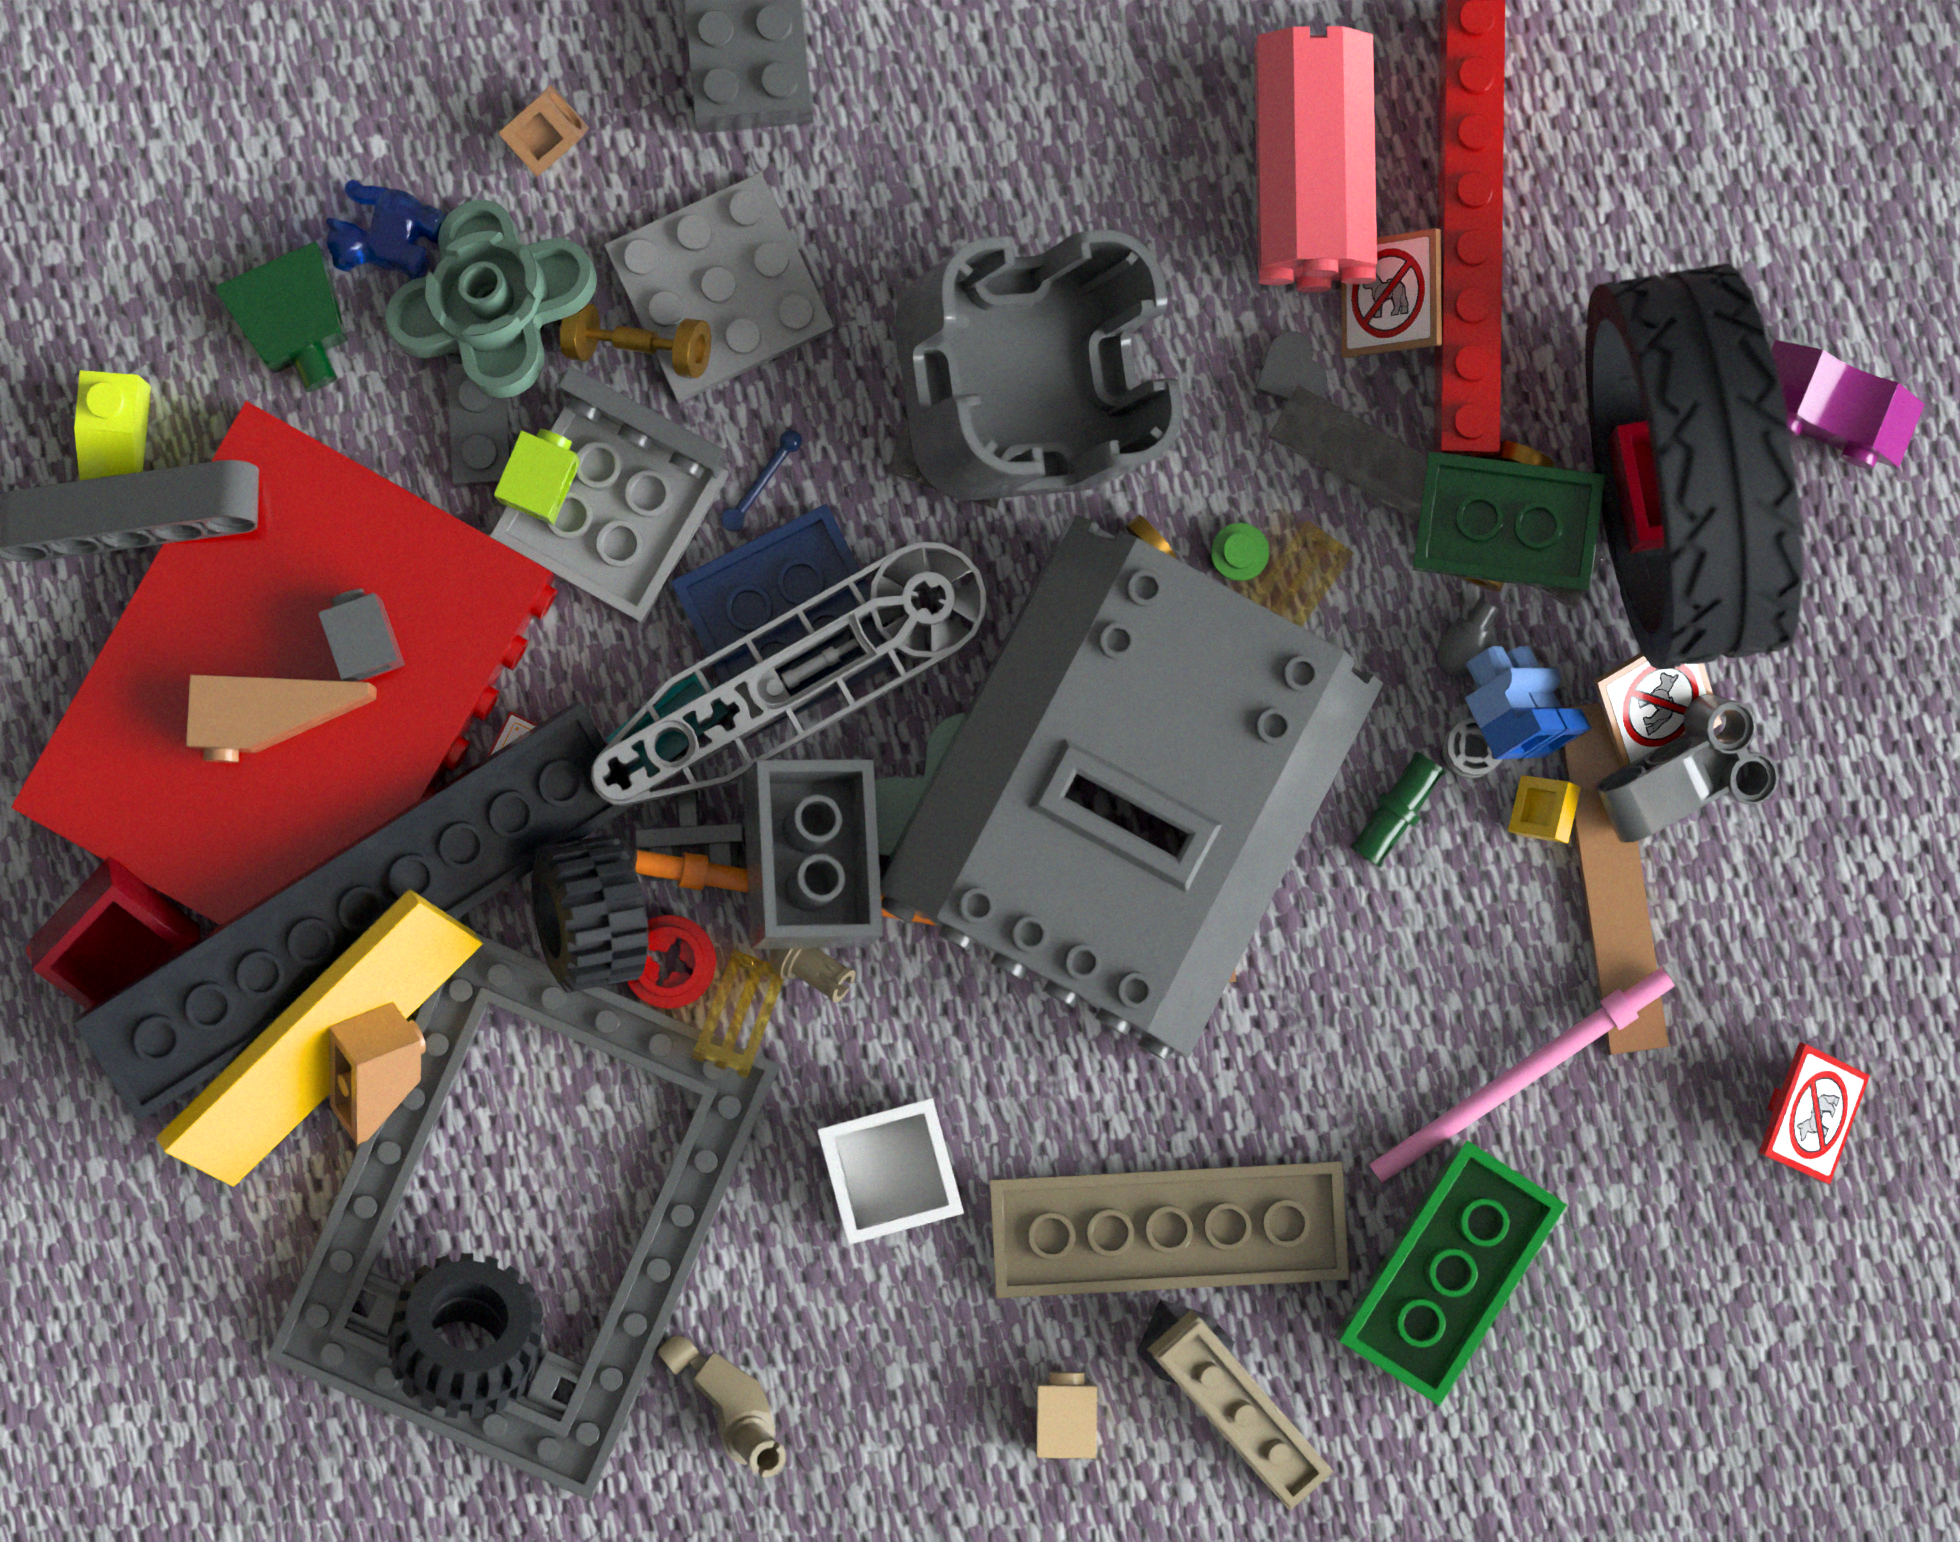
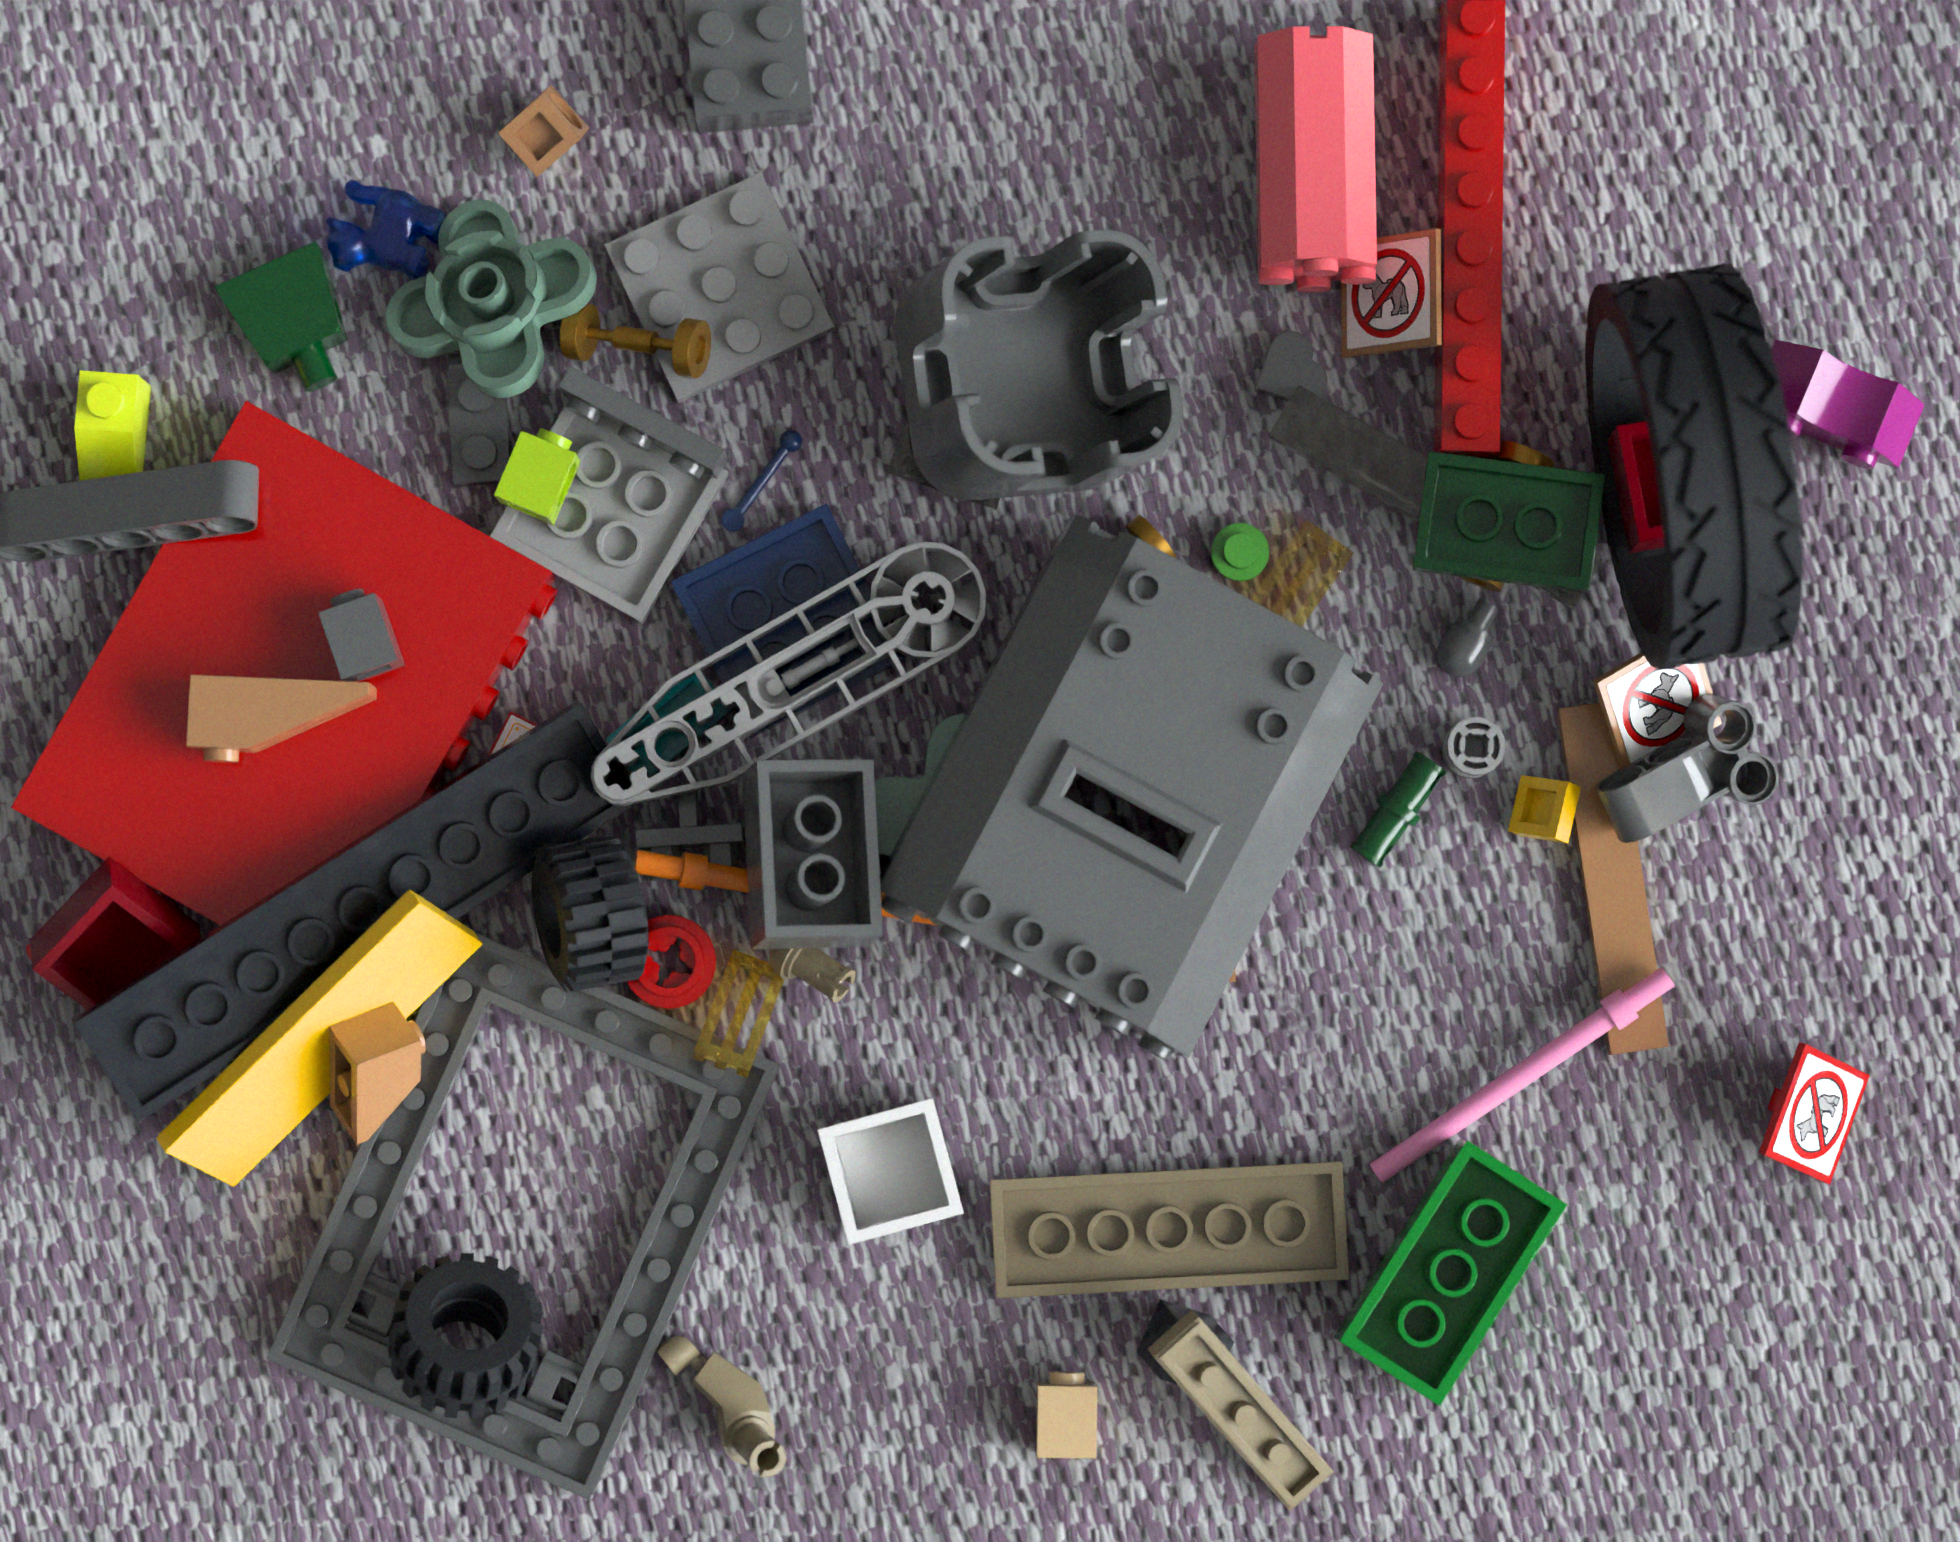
(1519, 705): hips -> none

